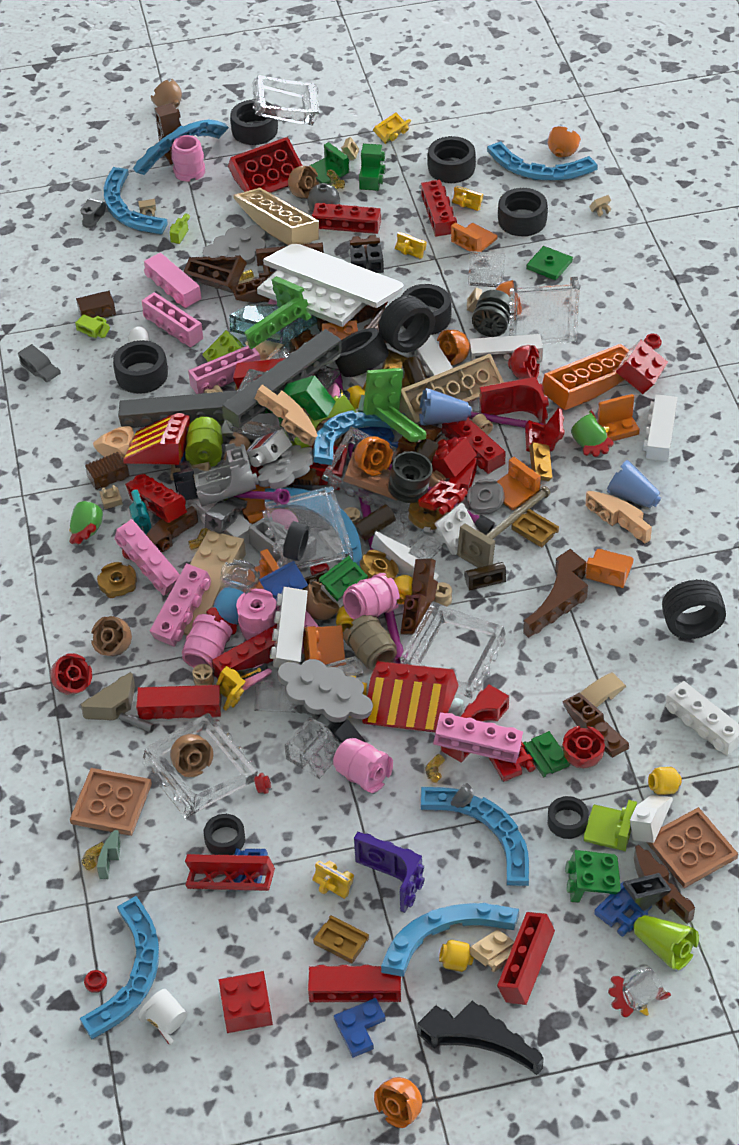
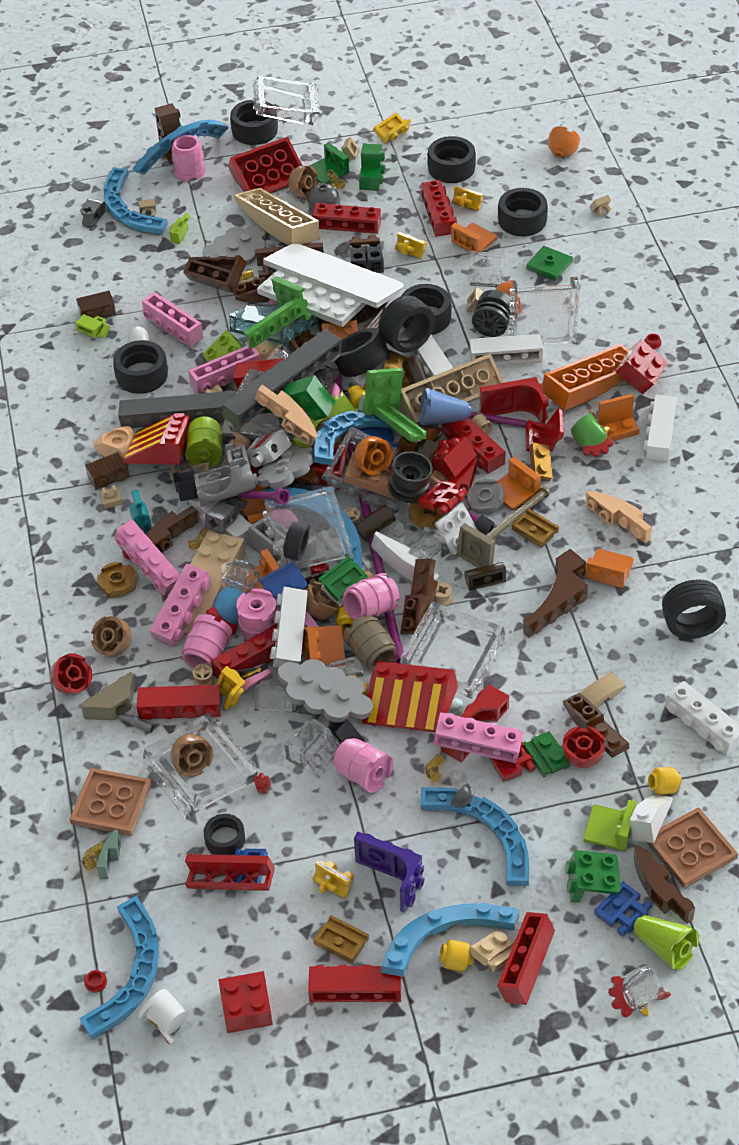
(38, 363): dark grey piece -> none
(84, 521): bright green piece -> none
(157, 497): red brick -> none
(167, 93): medium nougat cylinder -> none
(172, 280): bright pink brick -> none
(353, 1025): blue plate -> none
(375, 562): pearl gold plate -> none
(399, 1101): orange cylinder -> none
(404, 586): yellow head -> none
(454, 345): orange cylinder -> none
(477, 1029): black arch -> none
(524, 363): red cylinder -> none
(539, 171): dark azure plate -> none
(567, 803): black tyre -> none
(633, 486): medium blue cone -> none
(647, 890): black slope -> none

